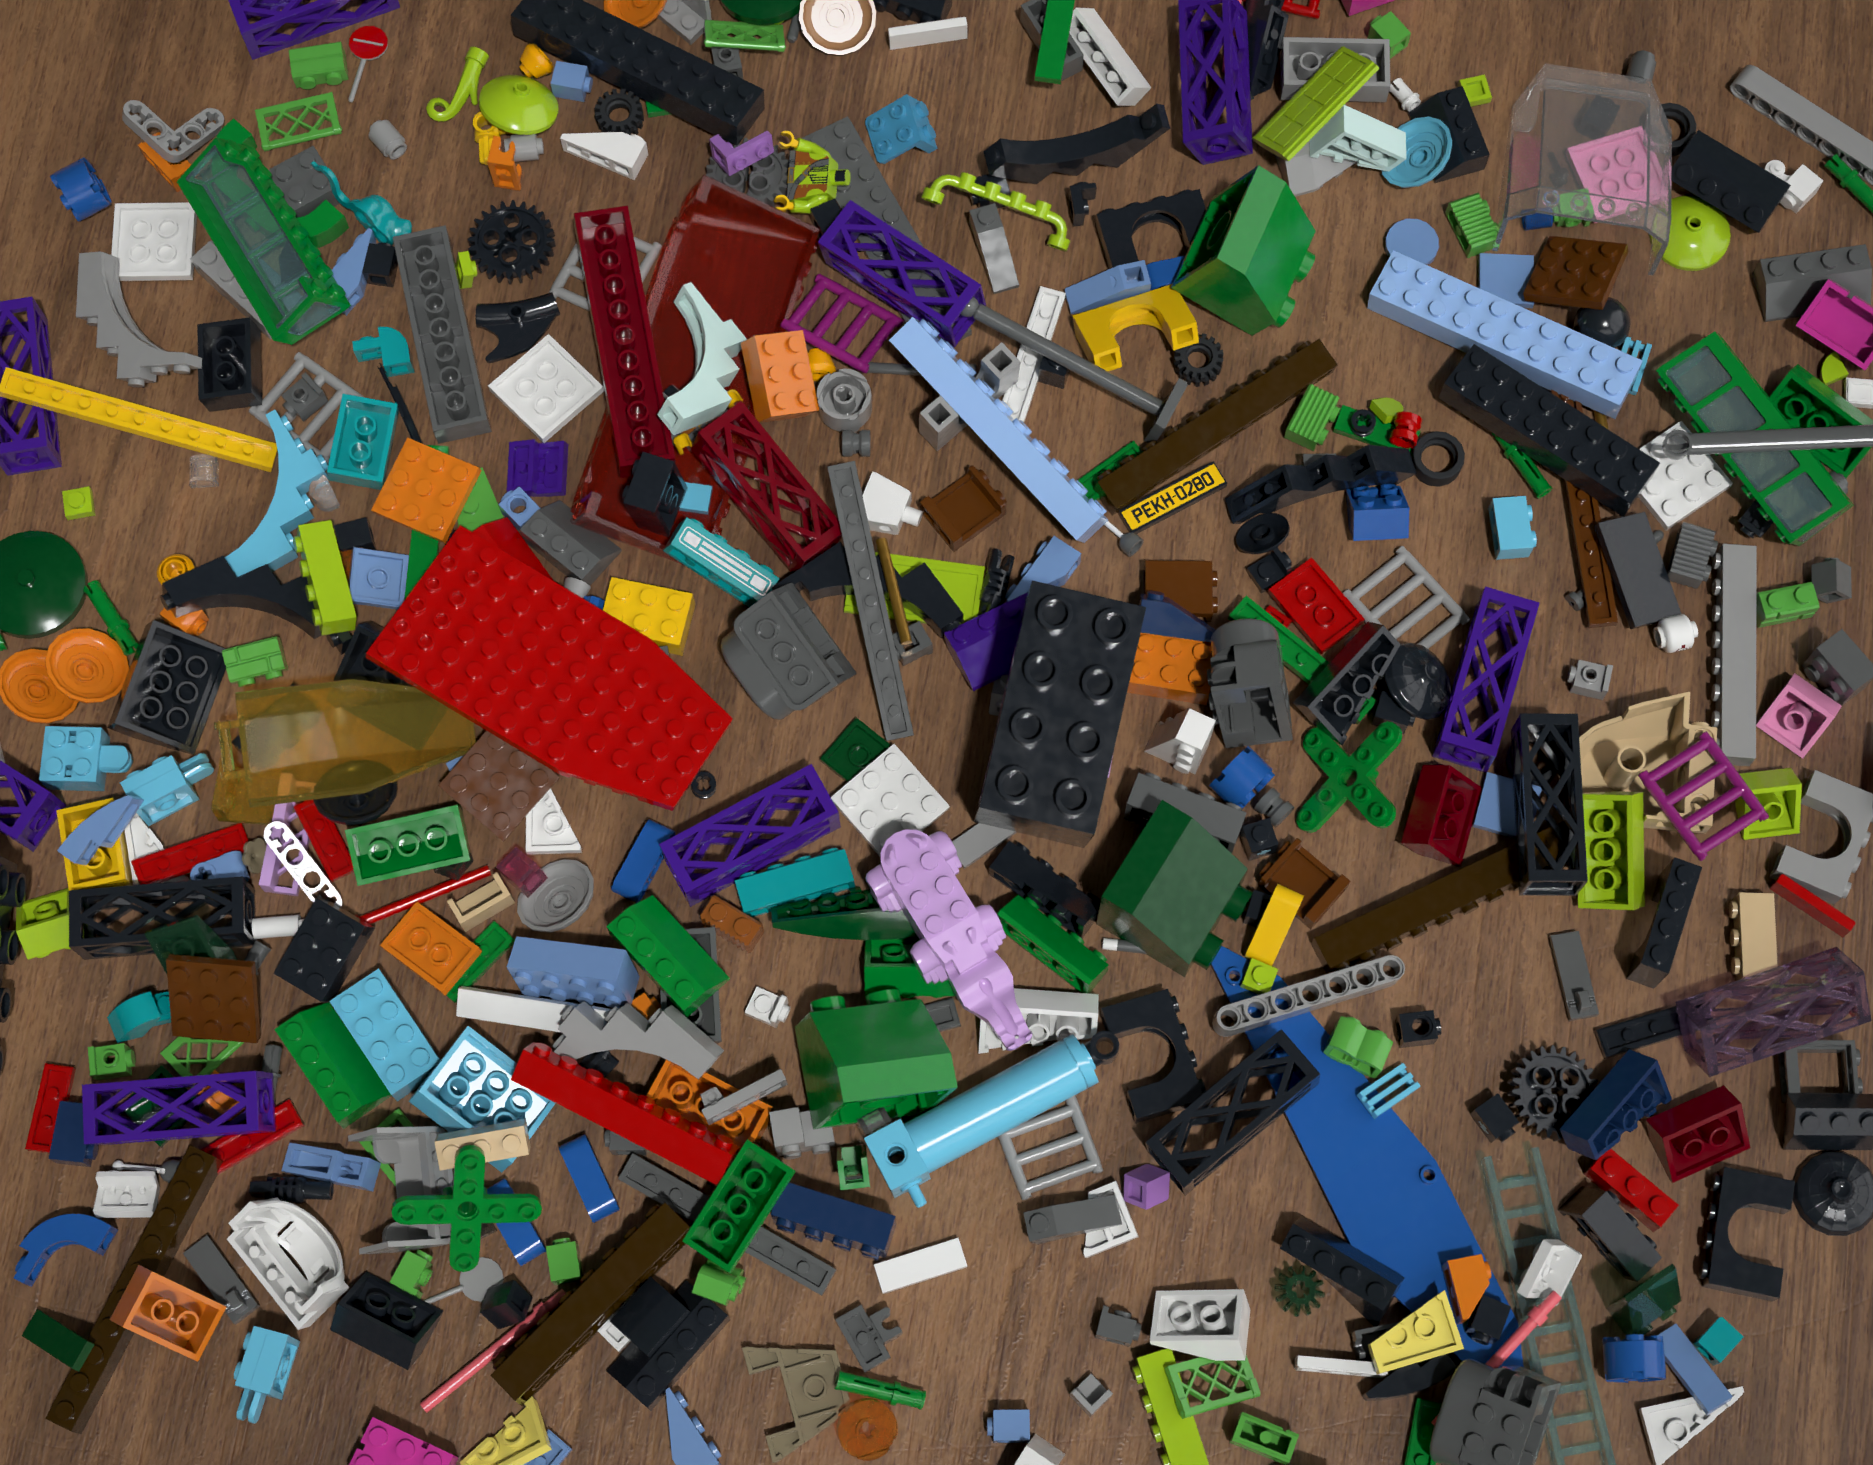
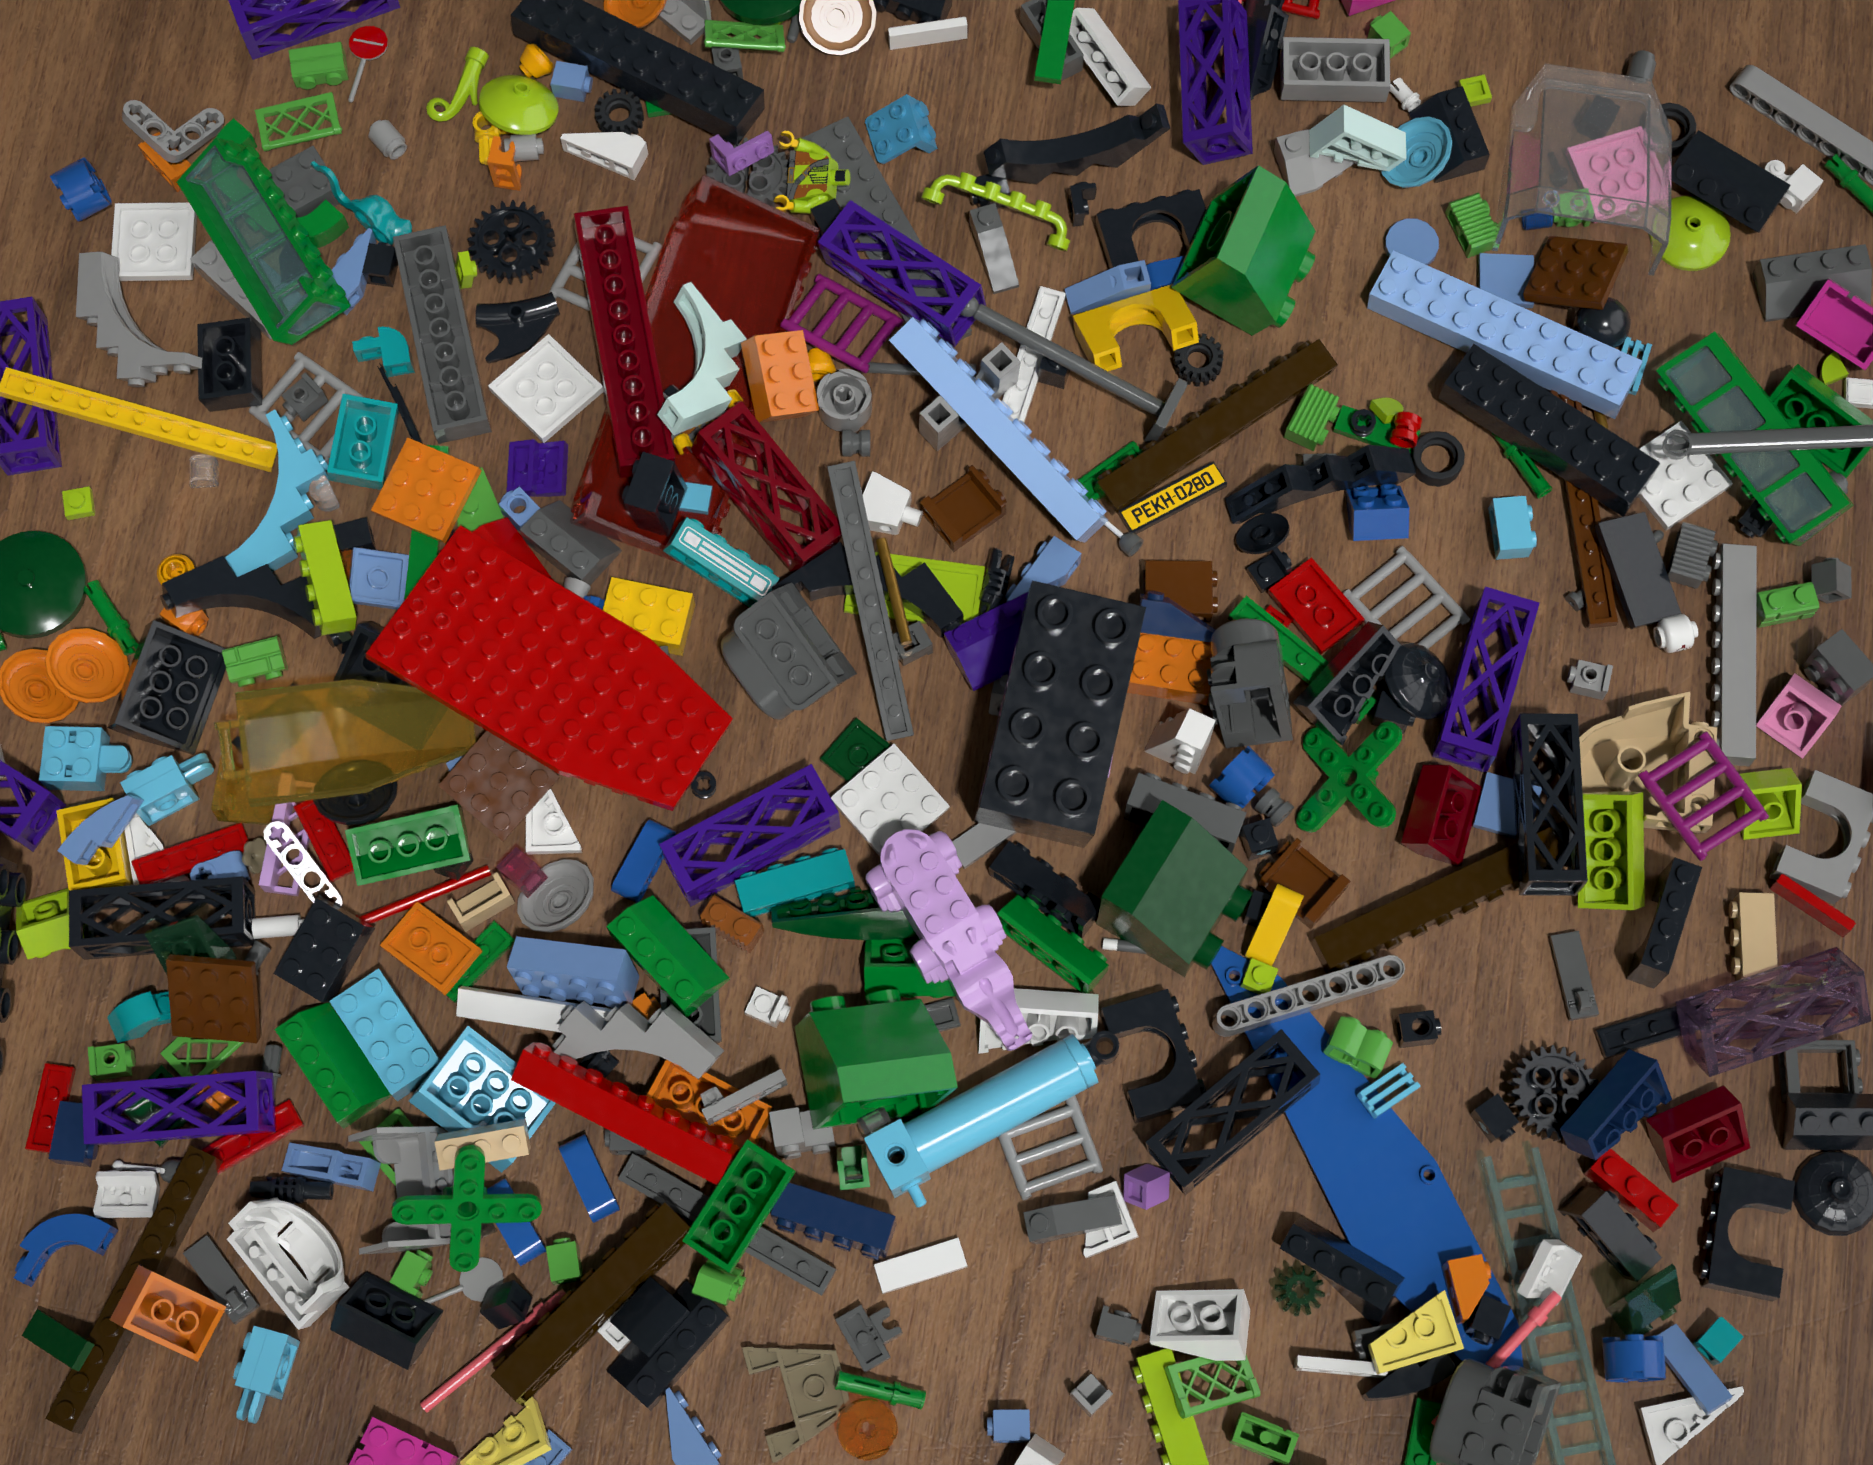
(1315, 103): lime piece -> none

